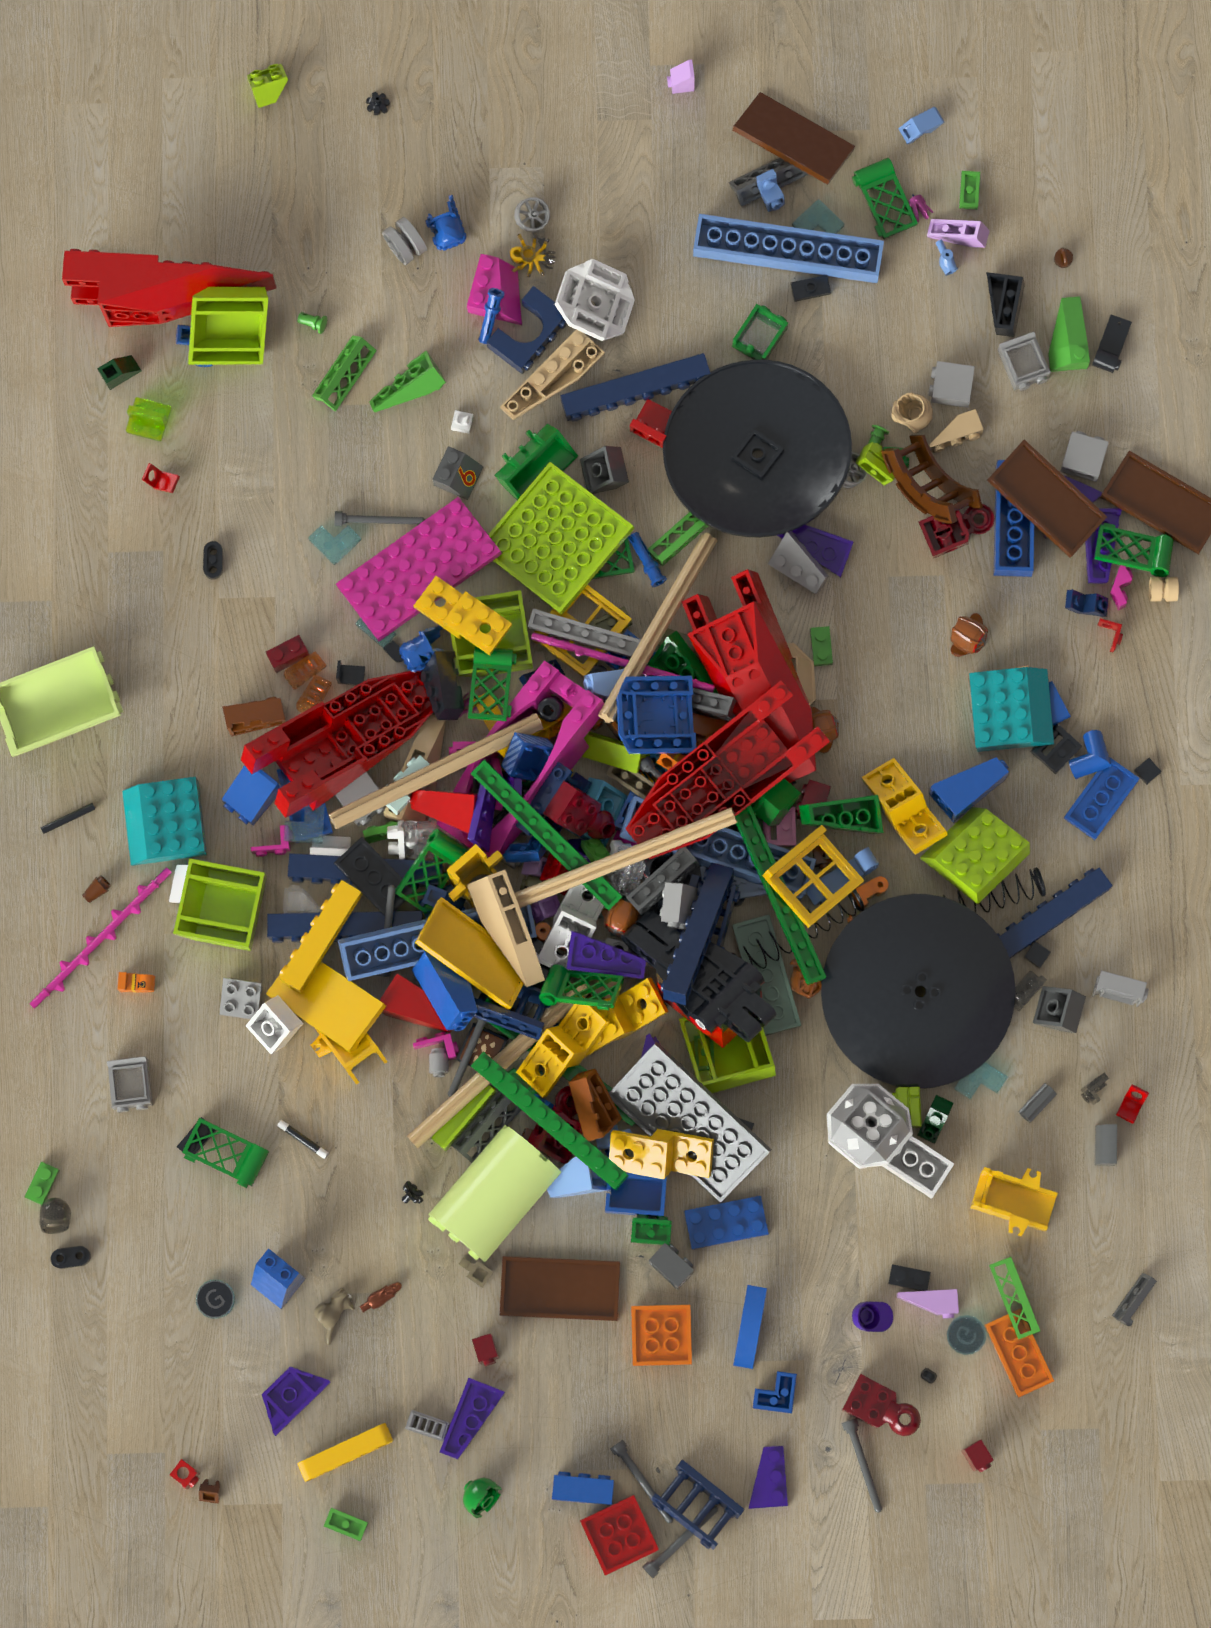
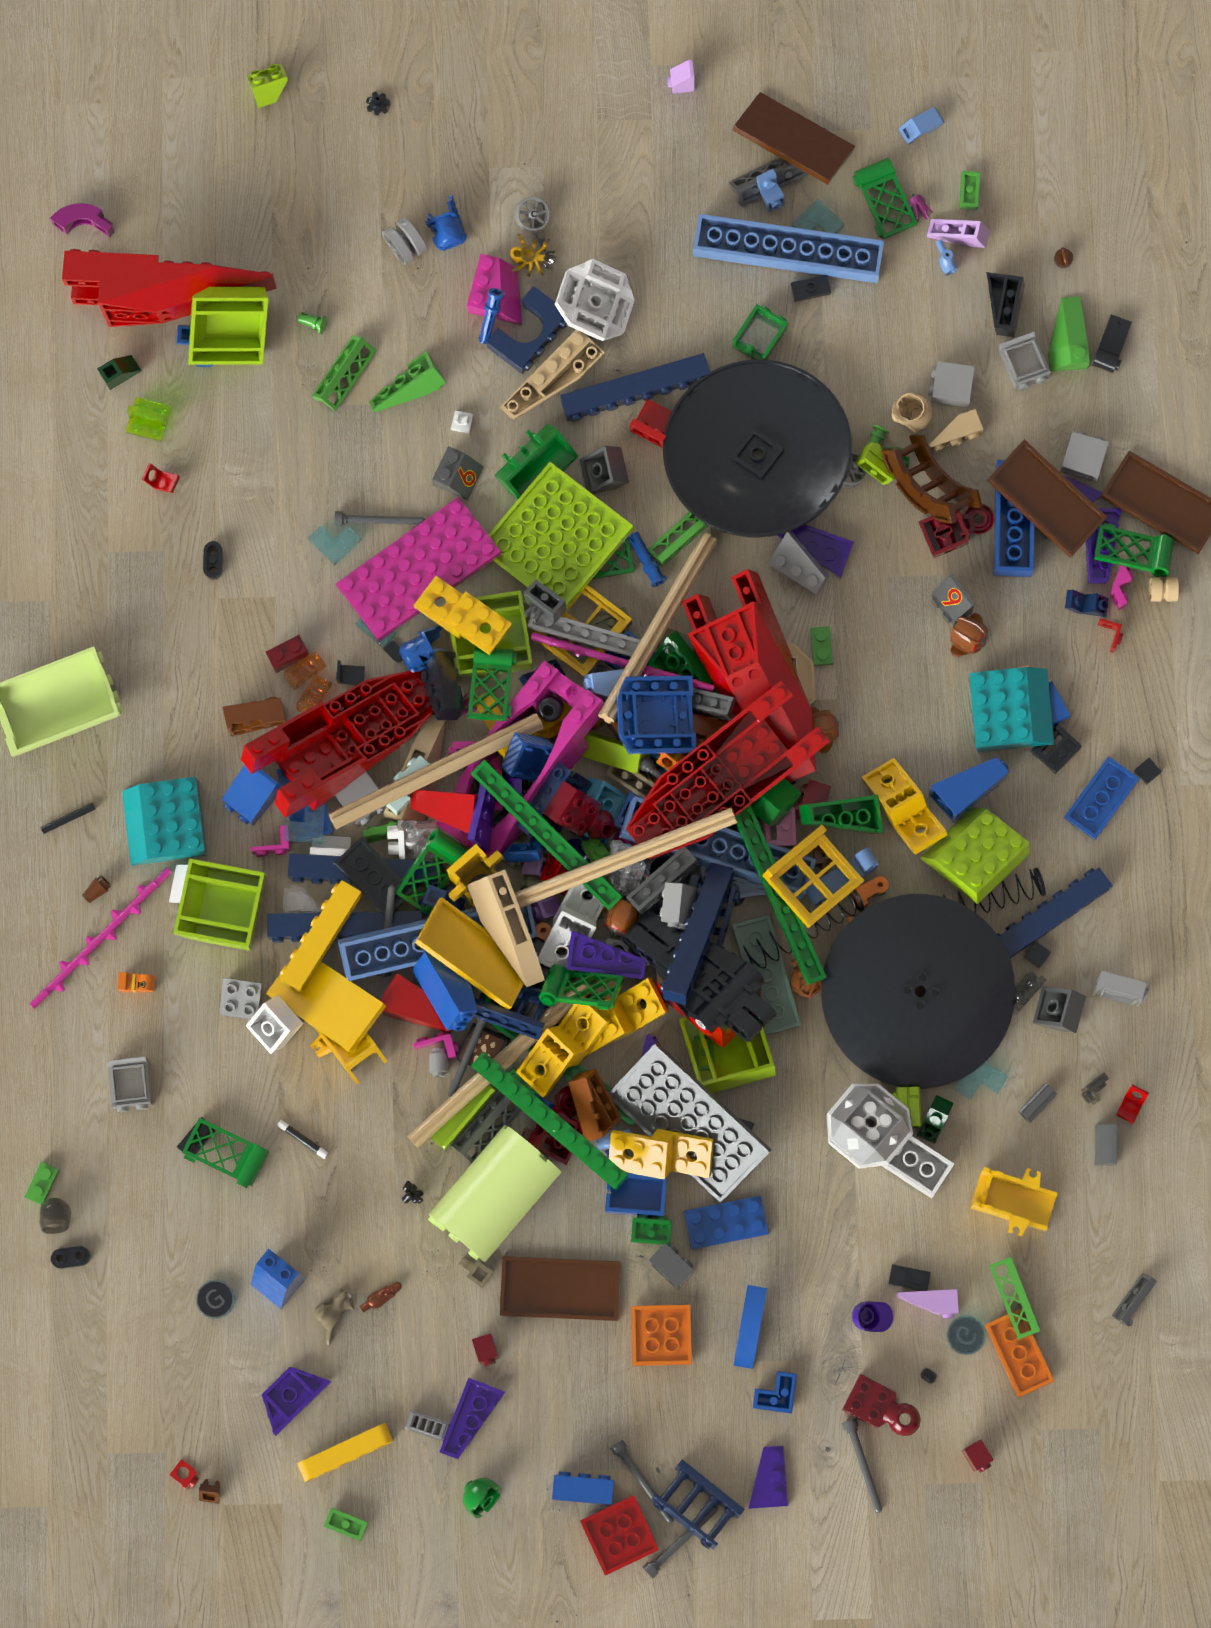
(81, 214): none -> magenta arch
(543, 602): none -> dark grey brick
(576, 1180): light blue slope -> none
(952, 600): none -> dark grey slope
(1096, 757): blue brick -> none

